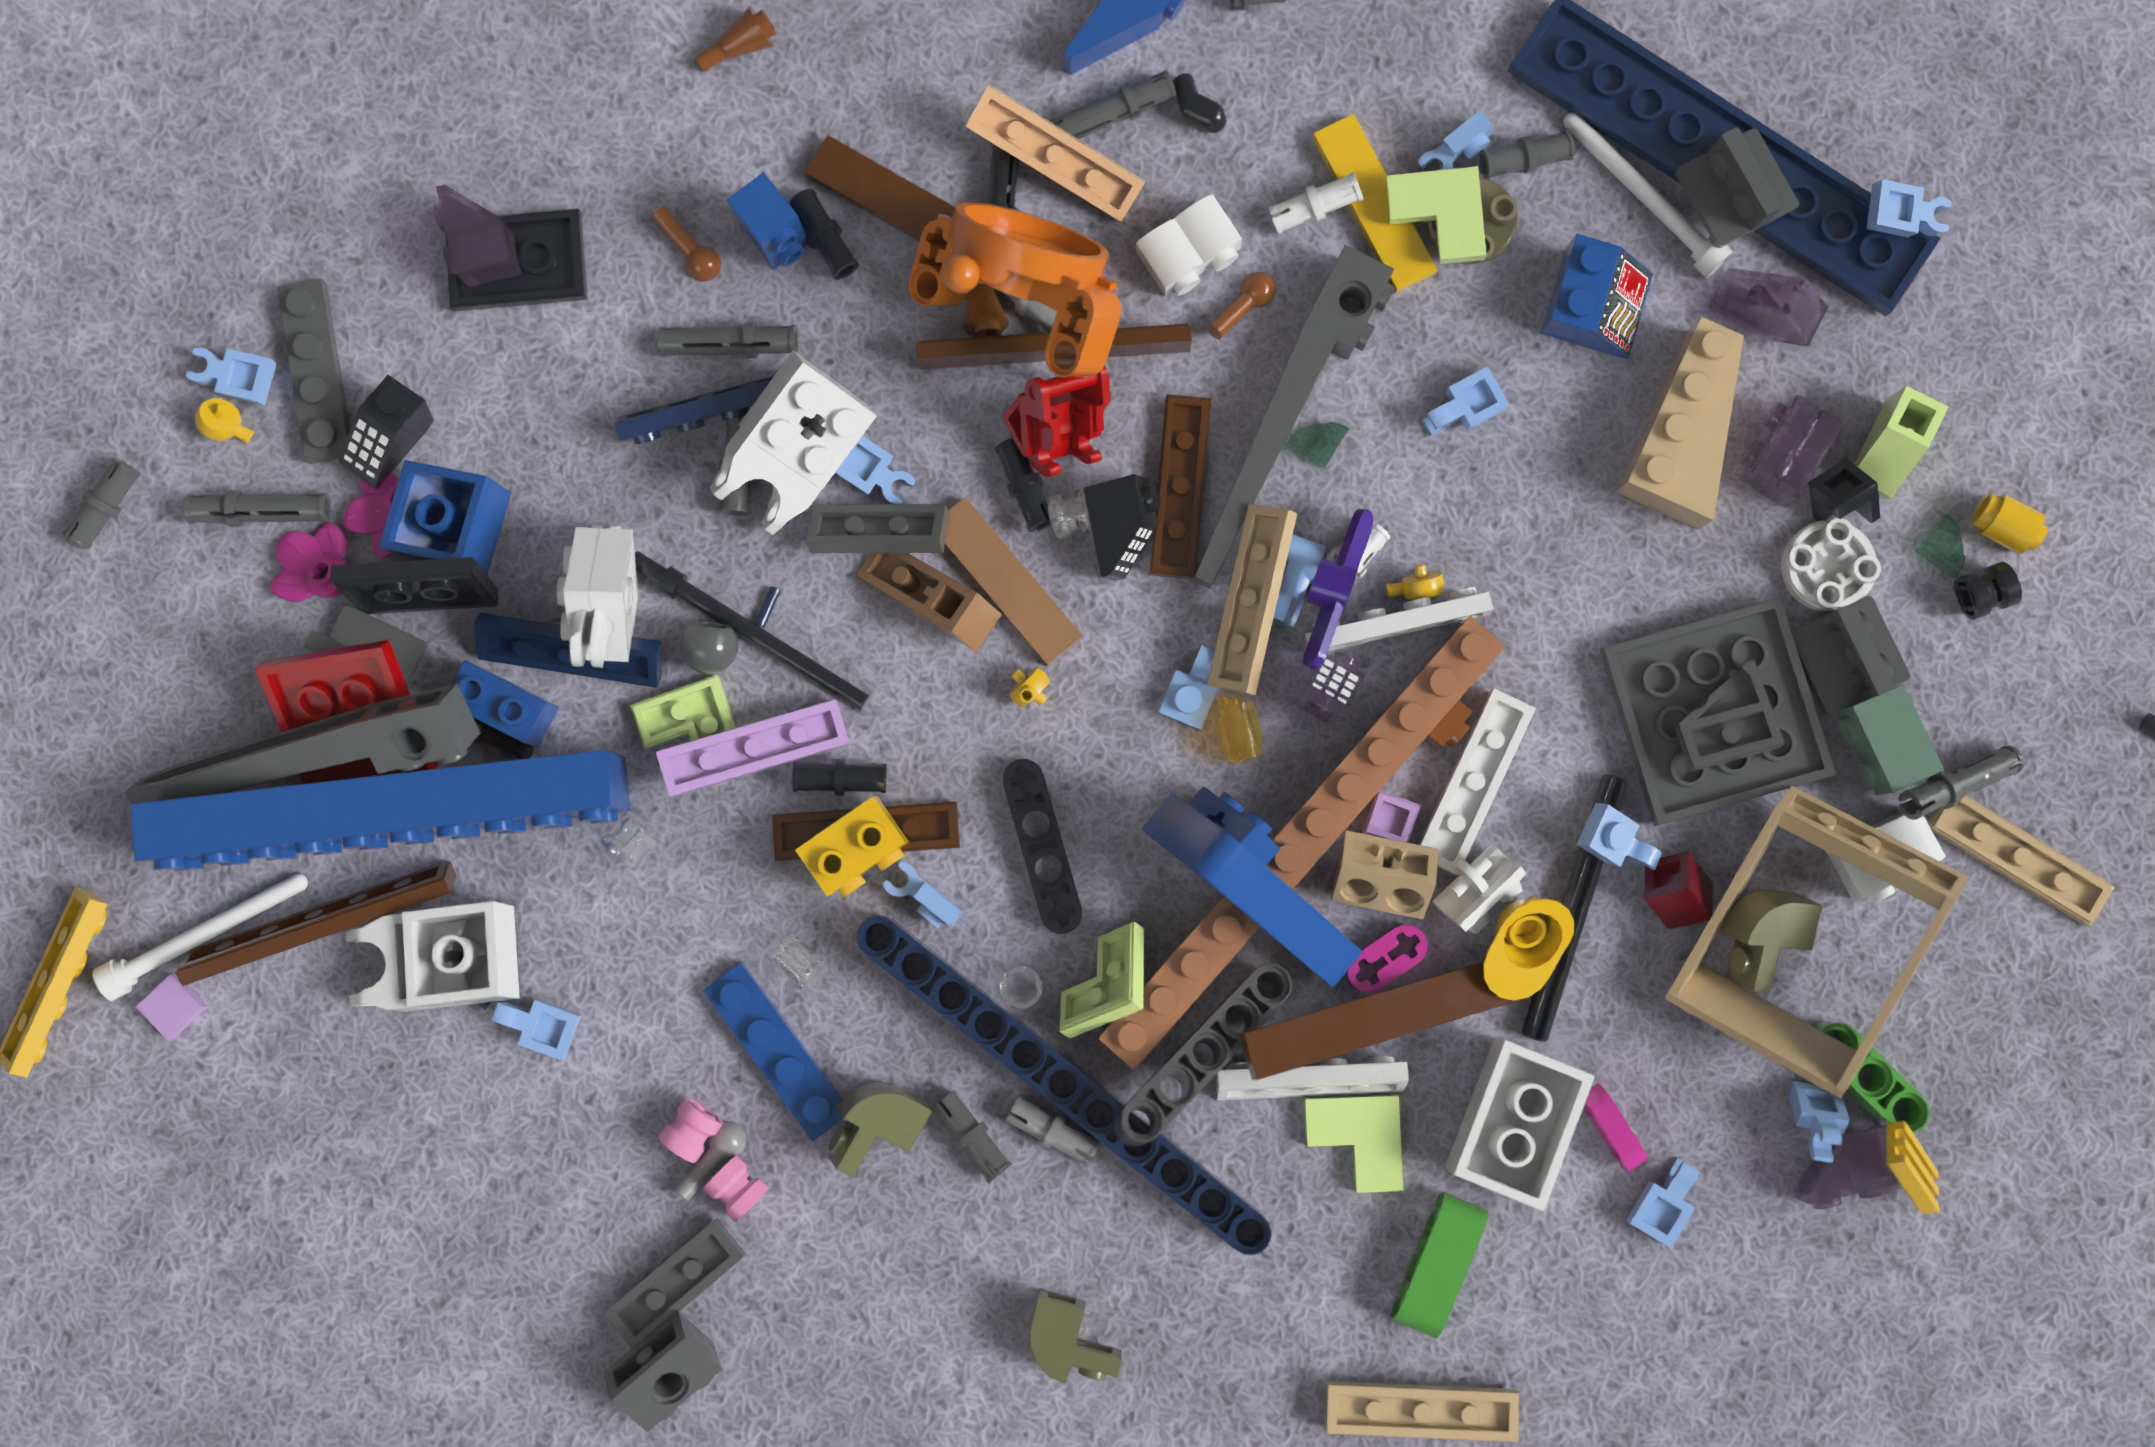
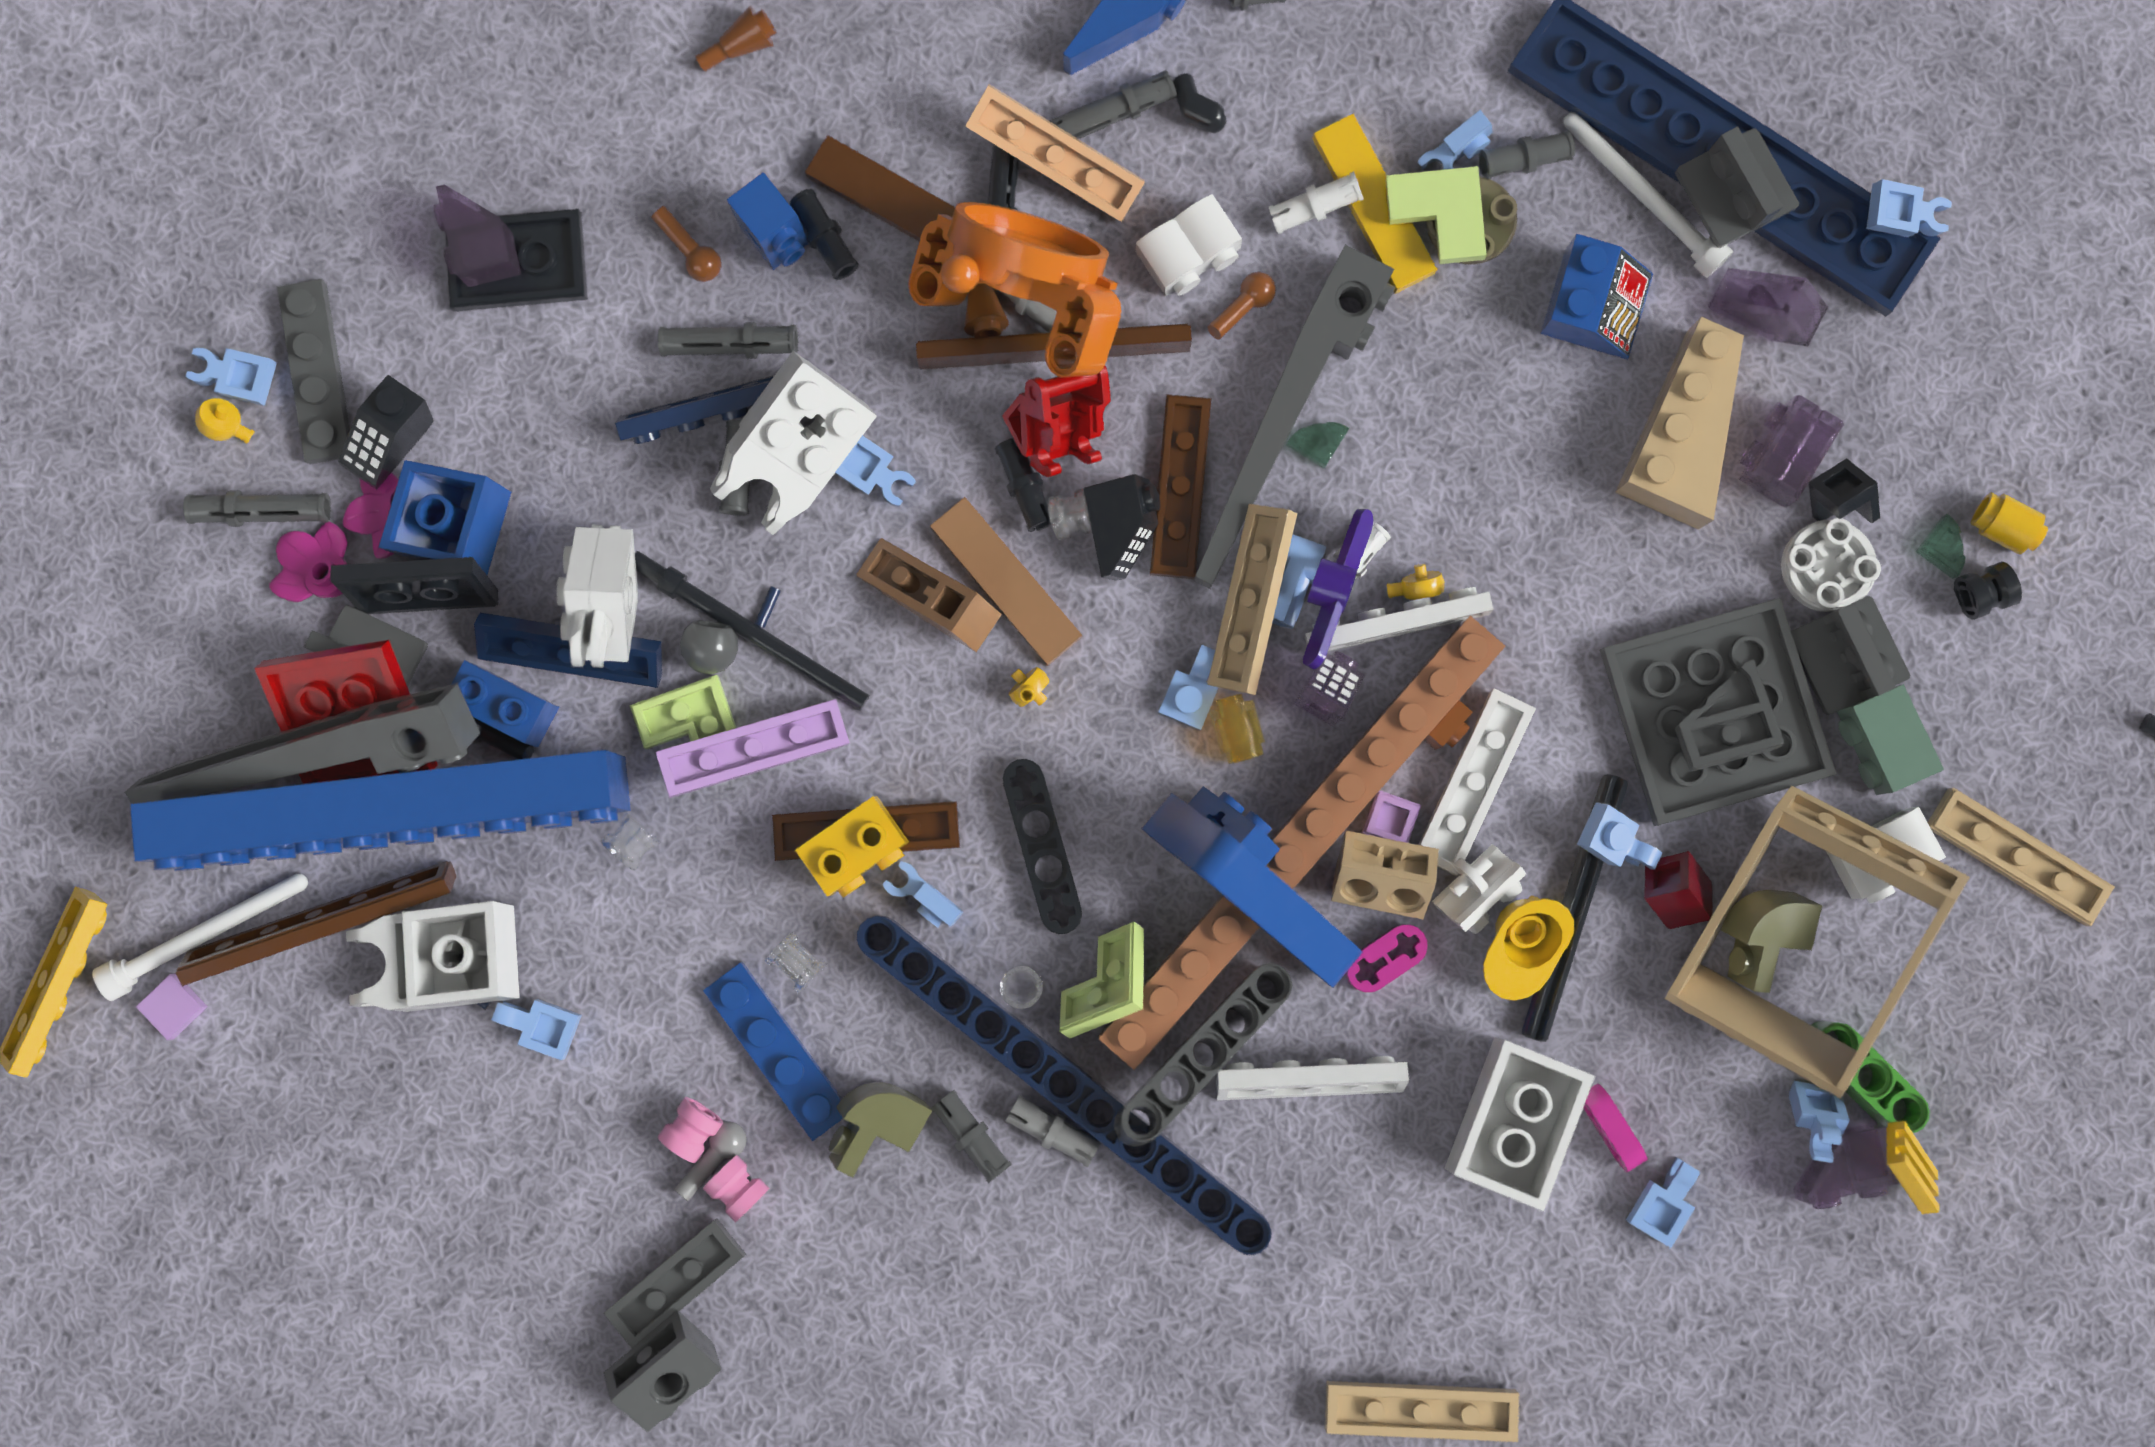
(101, 503): dark grey pin -> none
(839, 777): black pin -> none
(878, 528): dark grey plate -> none
(1057, 1344): olive brick -> none
(1367, 1021): reddish brown tile -> none
(1368, 1125): yellowish green tile -> none
(1441, 1265): bright green beam -> none
(1471, 401): light blue plate -> none
(1899, 438): yellowish green slope -> none
(1950, 787): dark grey pin -> none

